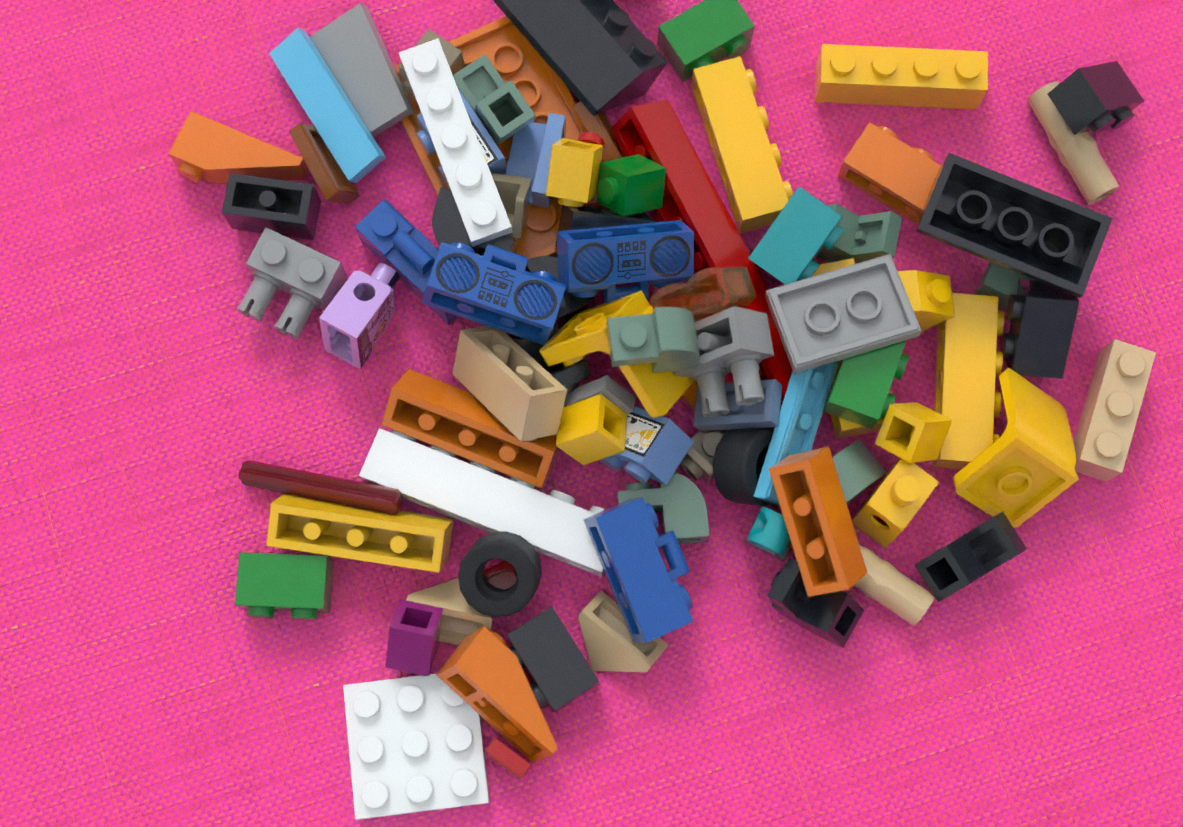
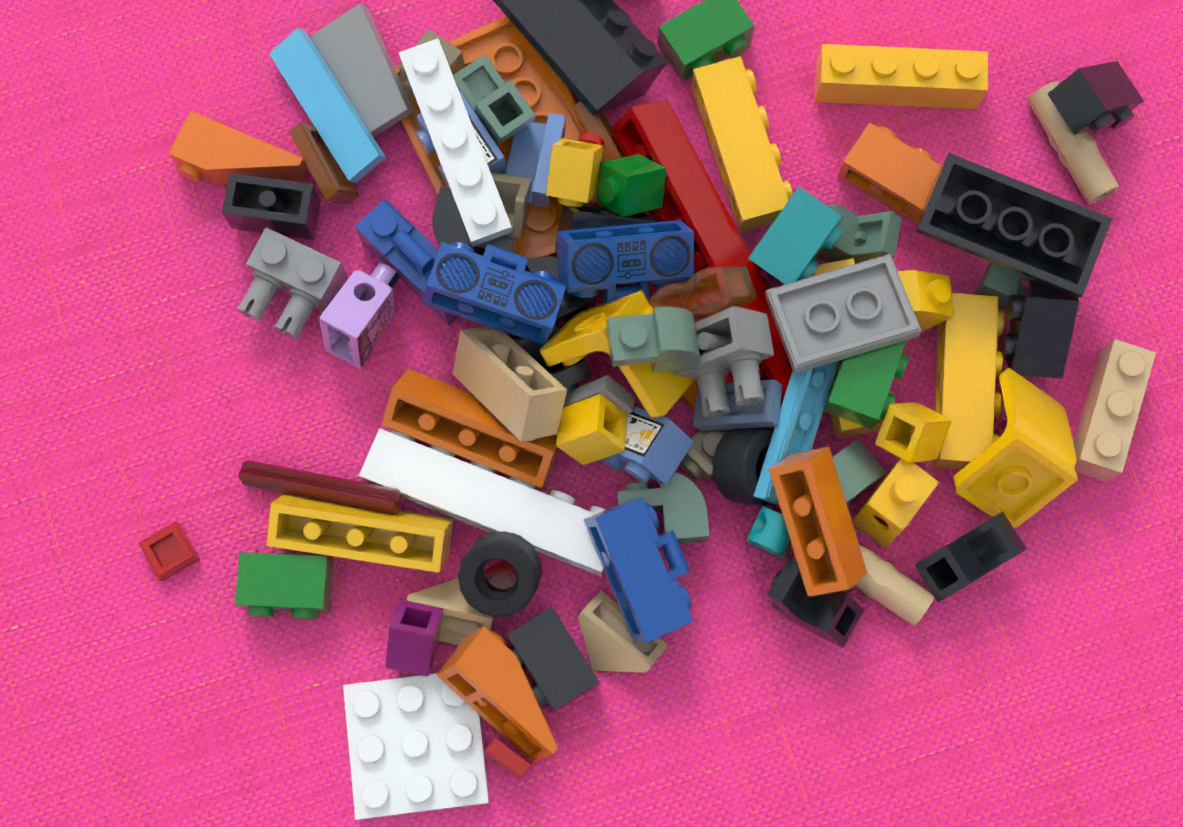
(169, 551): none -> red tile

